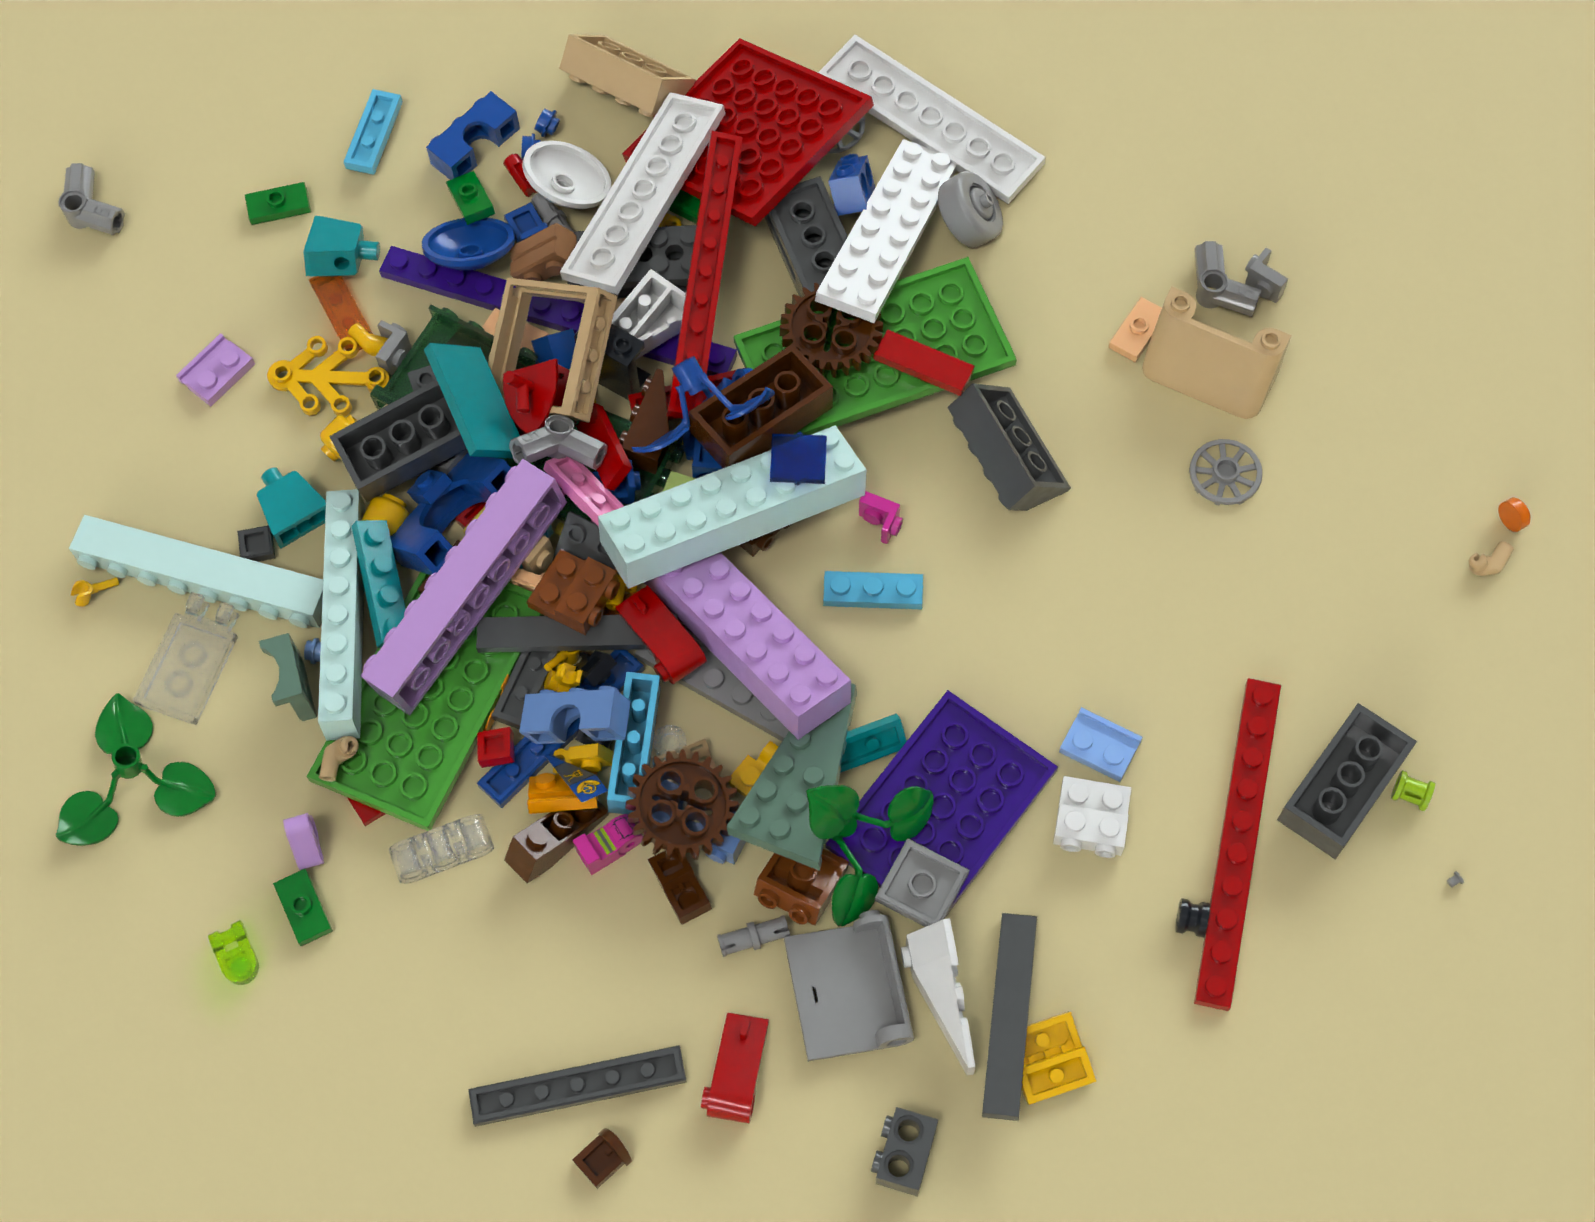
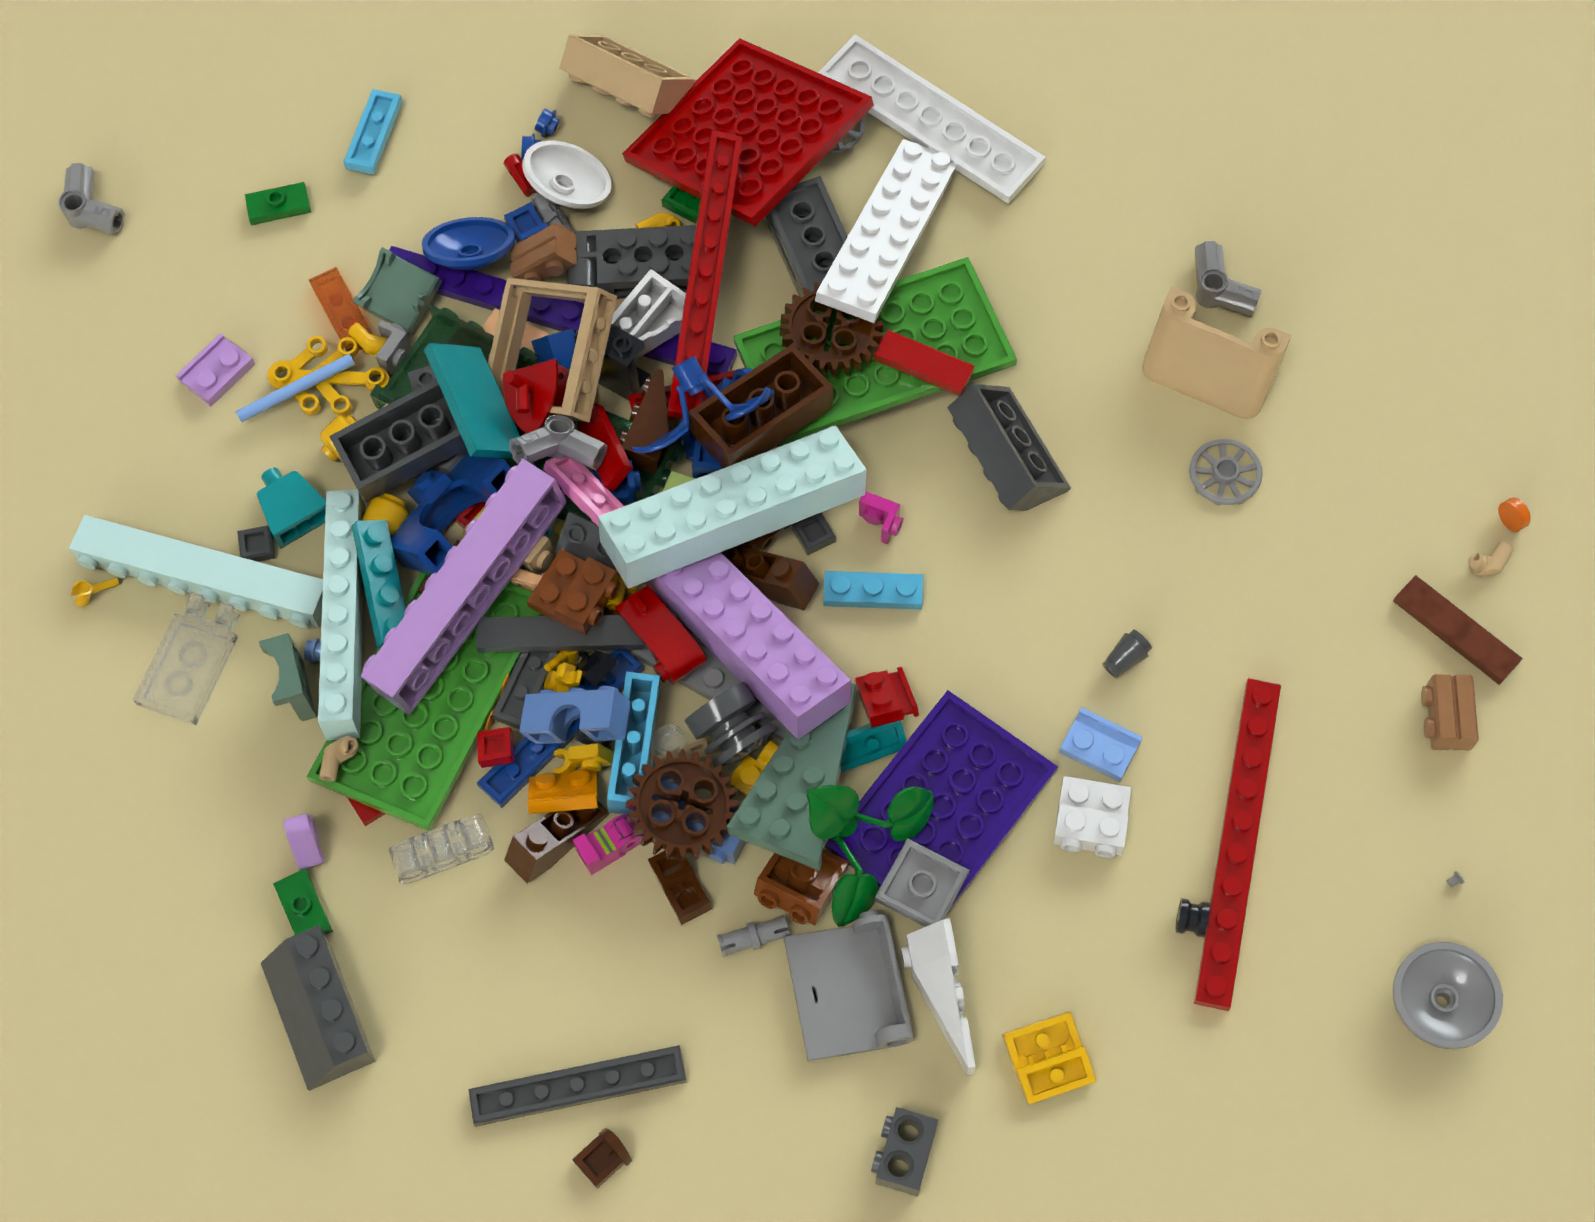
(122, 732): green plant -> none
(240, 963): clear neon green plate -> none
(295, 387): none -> light blue bar
(316, 1008): none -> dark grey slope
(337, 248): teal torso -> none
(398, 291): none -> sand green piece
(470, 197): green plate -> none
(487, 119): blue arch -> none
(581, 782): sticker -> none
(642, 193): white plate -> none
(730, 725): none -> dark grey wheel
(736, 1069): red door -> none
(776, 576): none -> reddish brown slope
(798, 458): clear blue piece -> none
(814, 533): none -> dark grey tile
(851, 184): blue brick -> none
(886, 697): none -> red plate
(970, 209): light grey wheel -> none
(1009, 1017): dark grey tile -> none
(1127, 653): none -> dark grey cone
(1136, 330): light nougat plate -> none
(1265, 278): light grey bracket -> none
(1346, 780): dark grey brick -> none
(1413, 790): lime bush -> none
(1450, 712): none -> medium nougat brick
(1457, 629): none -> copper tile
(1466, 984): none -> light grey dish

